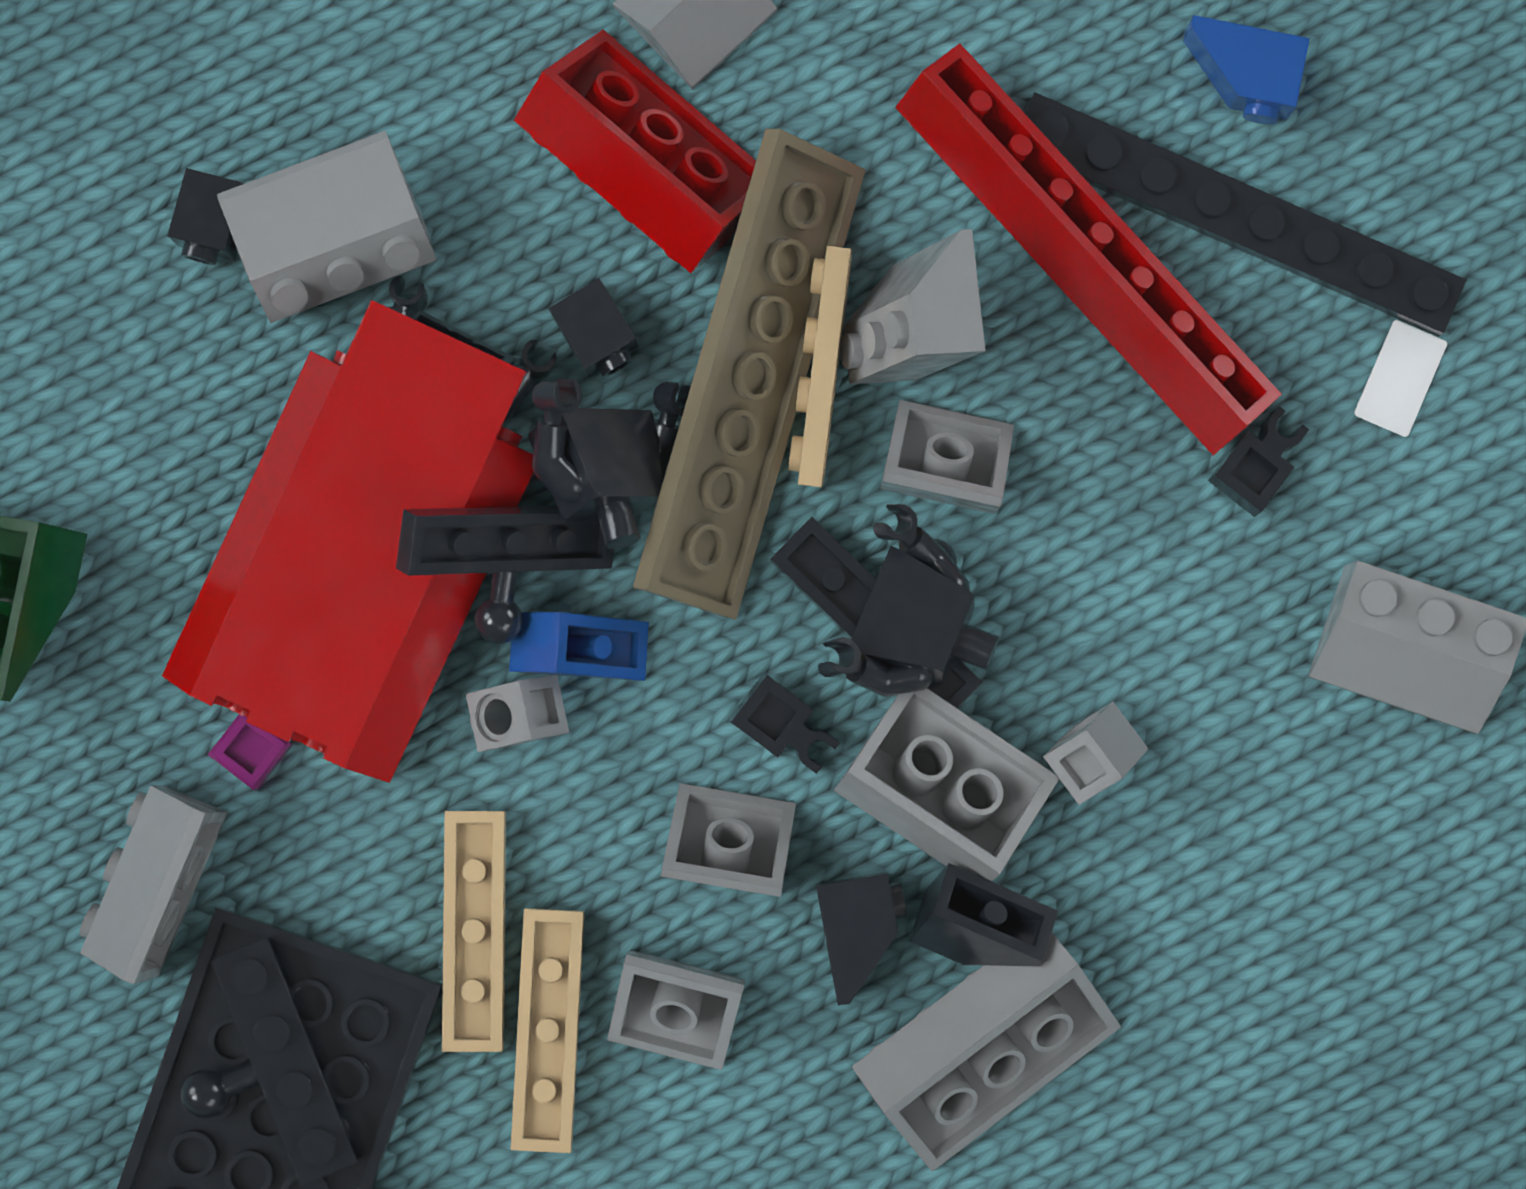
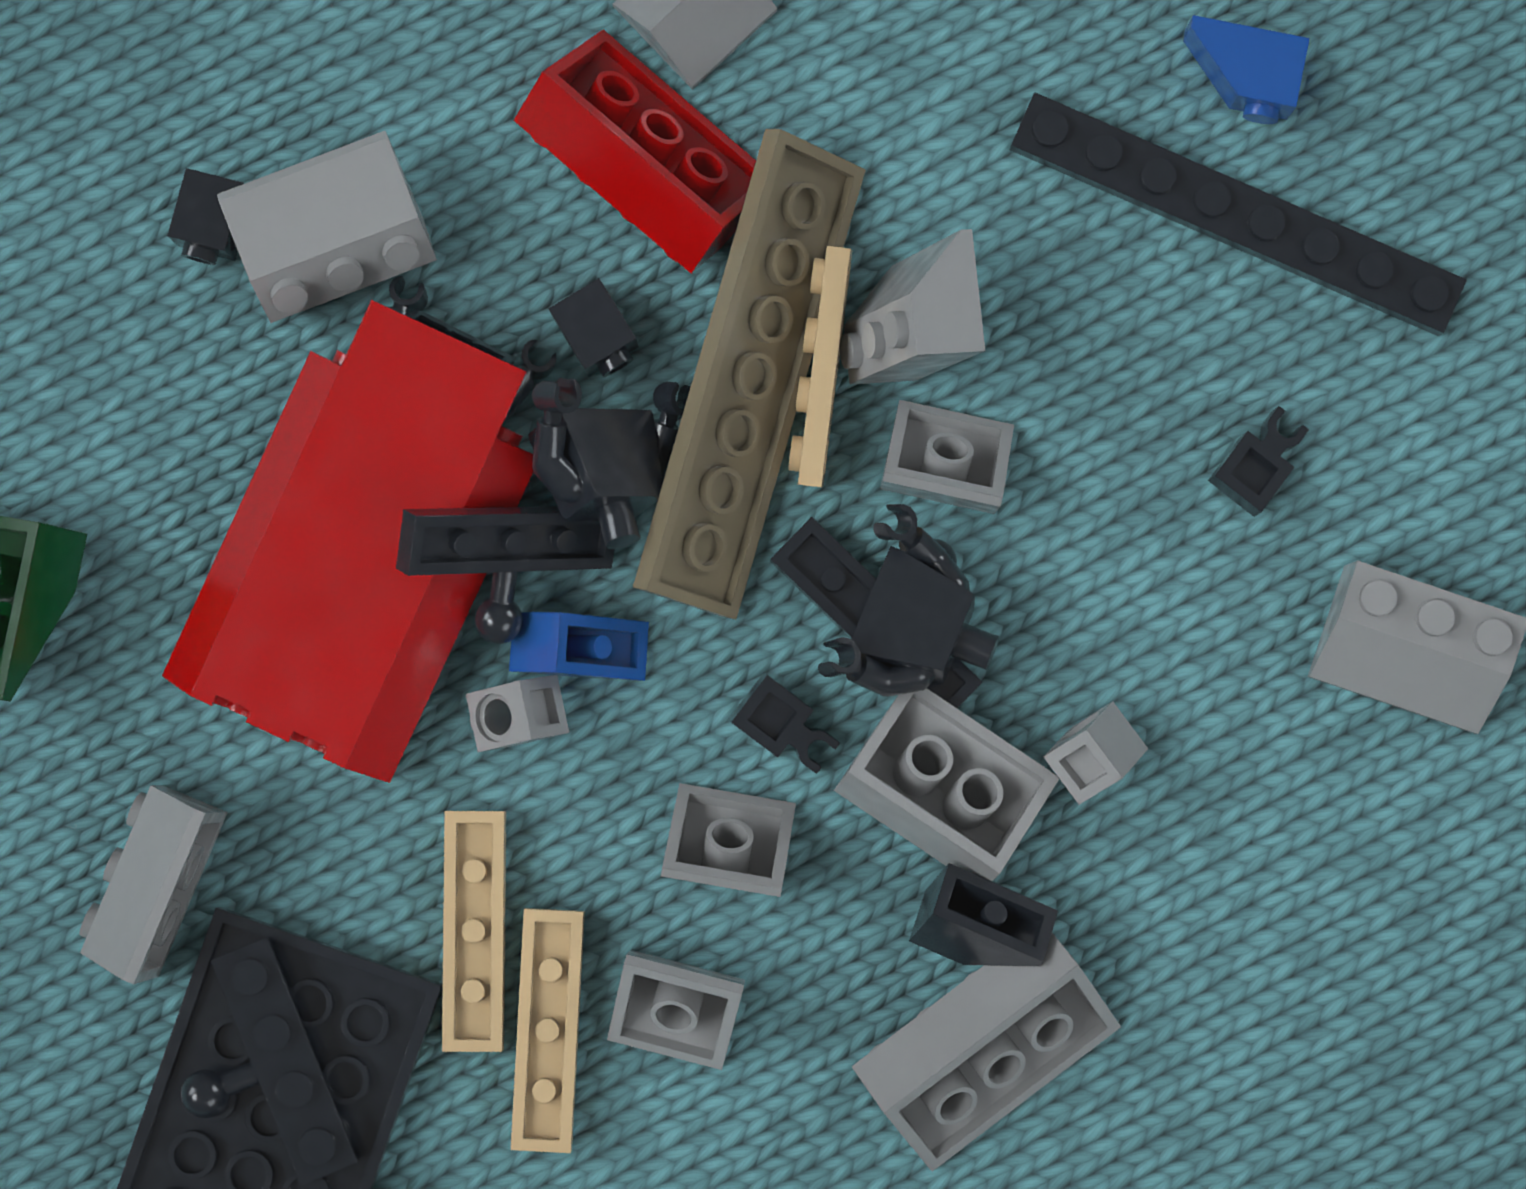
(249, 752): magenta tile -> none
(858, 927): black slope -> none
(1086, 249): red brick -> none
(1400, 378): white sticker -> none

